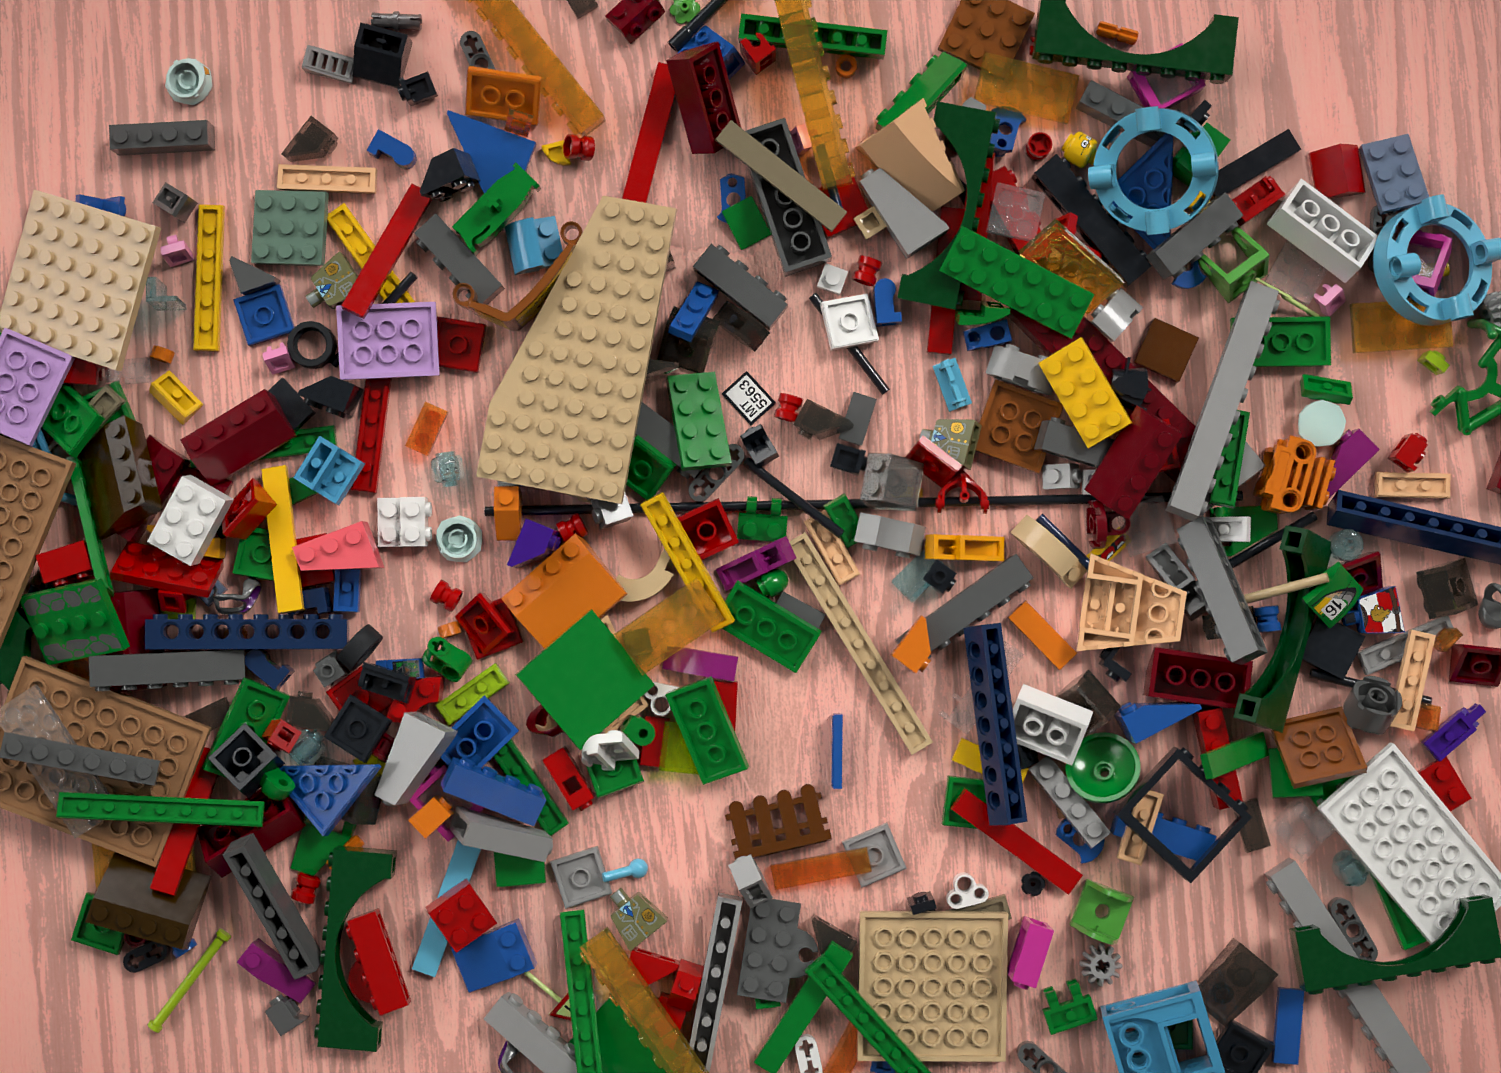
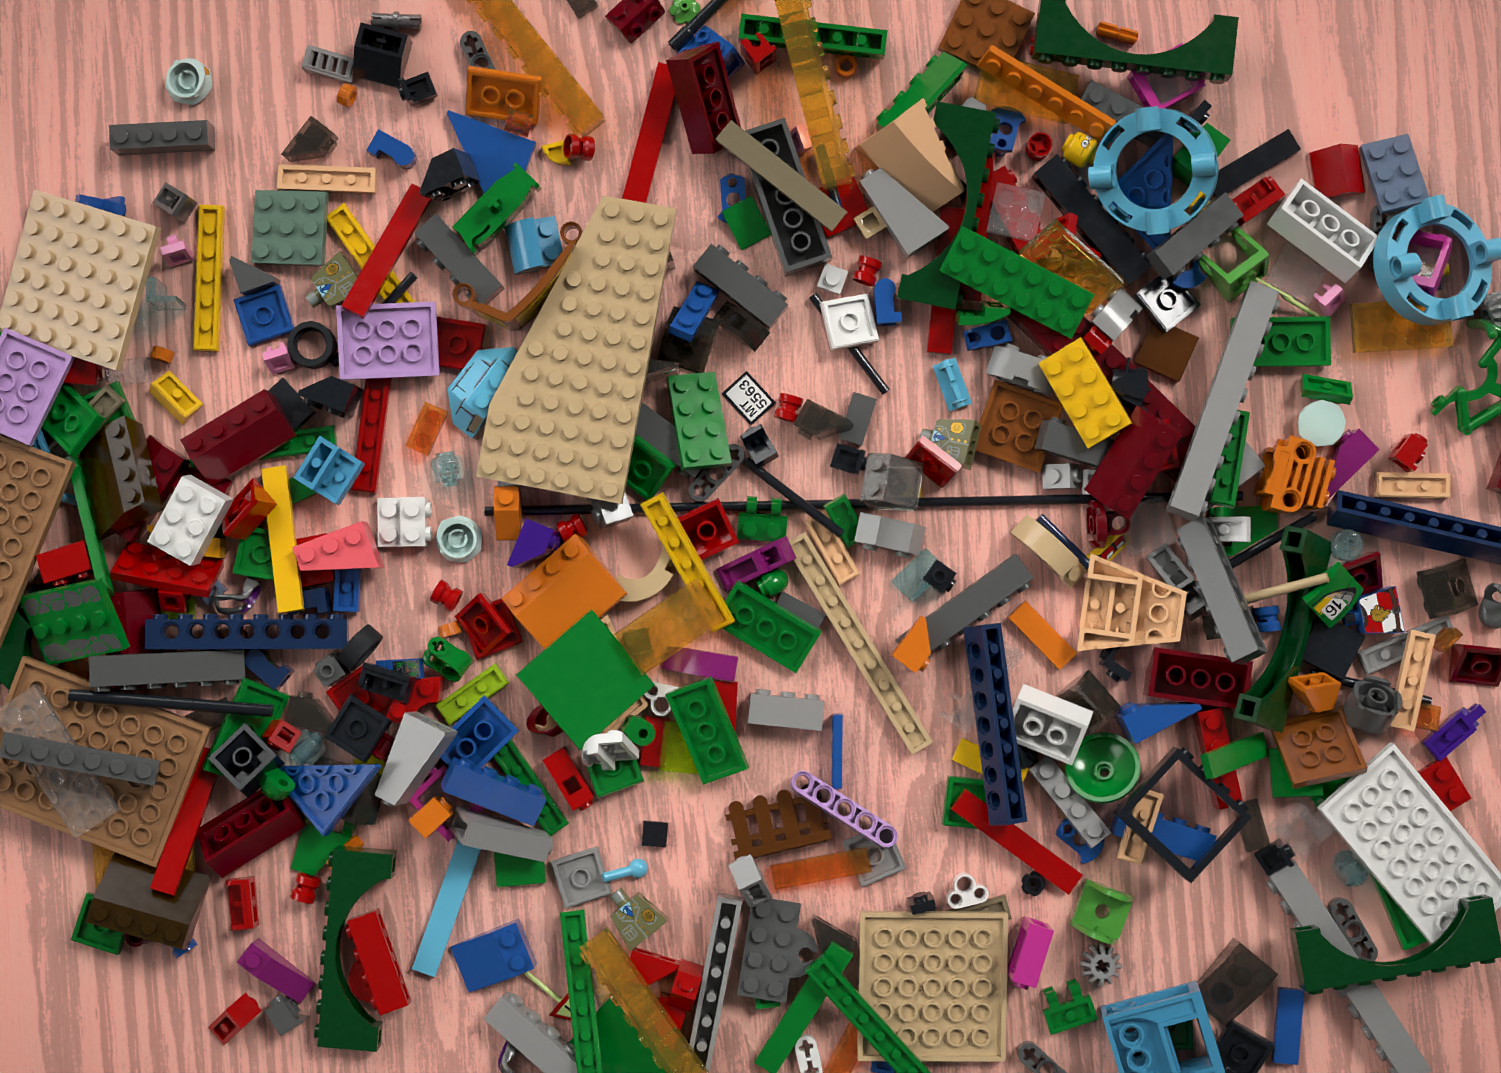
(149, 960): black beam -> none
(156, 1024): lime bar -> none
(160, 809): green tile -> none
(166, 702): none -> black piece
(235, 1018): none -> red slope
(243, 903): none -> red hinge
(273, 905): dark grey brick -> none
(347, 95): none -> orange axle
(461, 915): red brick -> none
(476, 386): none -> medium azure wedge
(654, 833): none -> black tile
(786, 710): none -> light grey brick
(855, 813): none -> lavender beam
(962, 480): red helmet -> none
(964, 547): light orange slope -> none
(1046, 93): none -> orange plate
(1097, 340): none -> red plate
(1166, 303): none -> tile
(1275, 856): none -> black bracket
(1315, 691): none -> orange slope
(1434, 362): lime plate -> none

